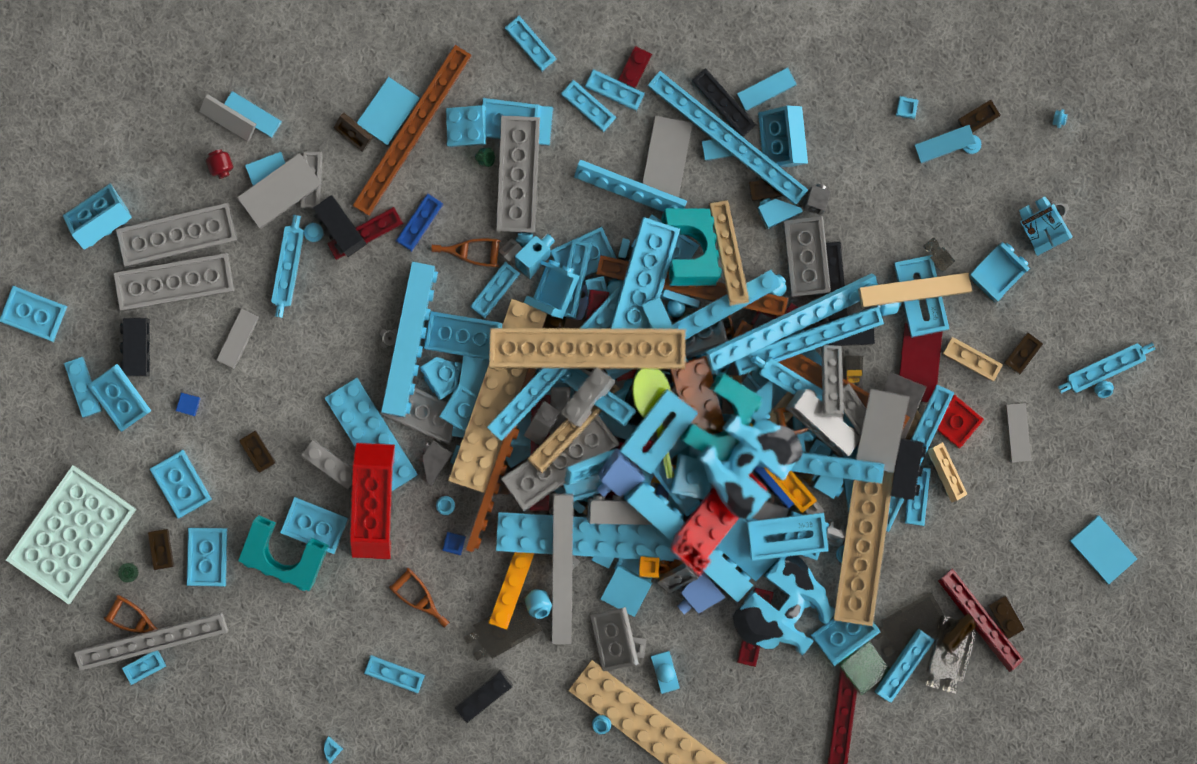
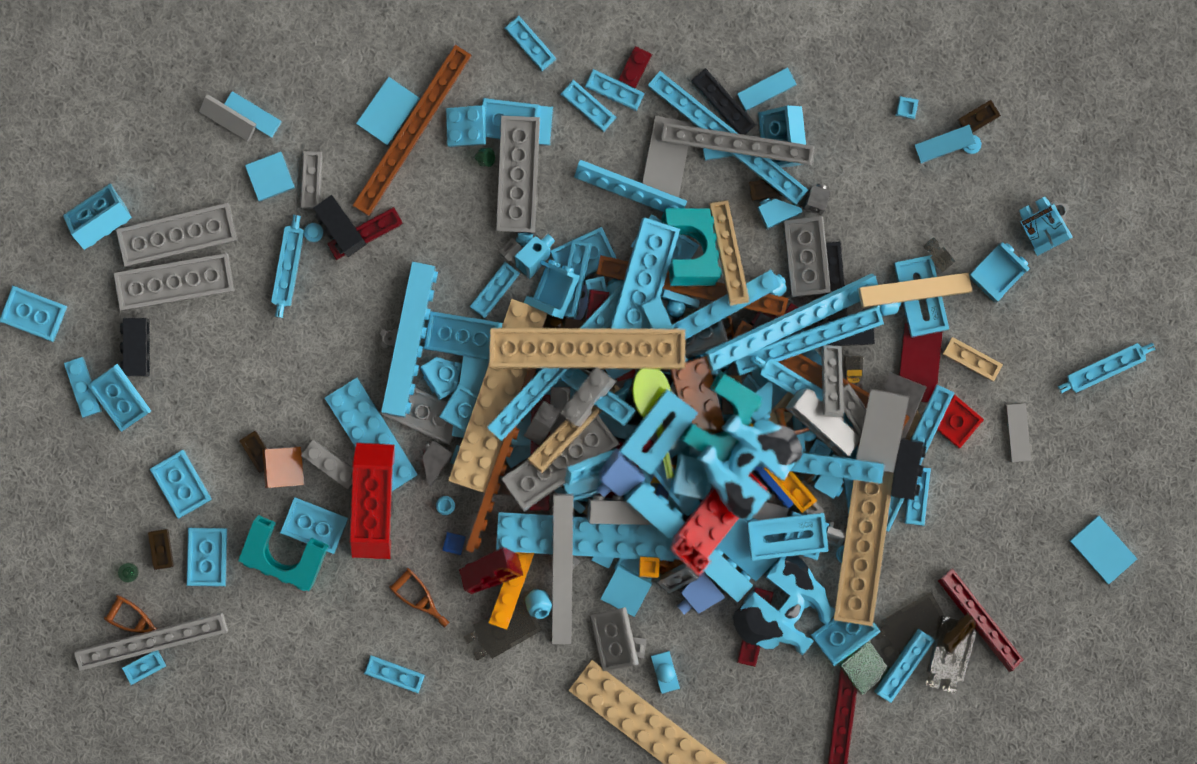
(71, 534): light aqua plate -> none
(188, 404): blue tile -> none
(219, 164): dark red head -> none
(237, 338): light grey tile -> none
(280, 190): light grey tile -> none
(283, 467): none -> tile
(331, 749): medium azure tile -> none
(353, 132): dark brown plate -> none
(419, 222): blue tile -> none
(464, 251): dark orange piece -> none
(484, 696): black brick -> none
(491, 570): none -> dark red wedge
(601, 724): medium azure plate -> none
(624, 249): medium azure tile -> none
(737, 143): none -> light grey tile
(947, 472): tan plate -> none
(1006, 617): dark brown plate -> none
(1023, 353): dark brown plate -> none
(1059, 118): medium azure plate -> none
(1104, 389): medium azure plate -> none

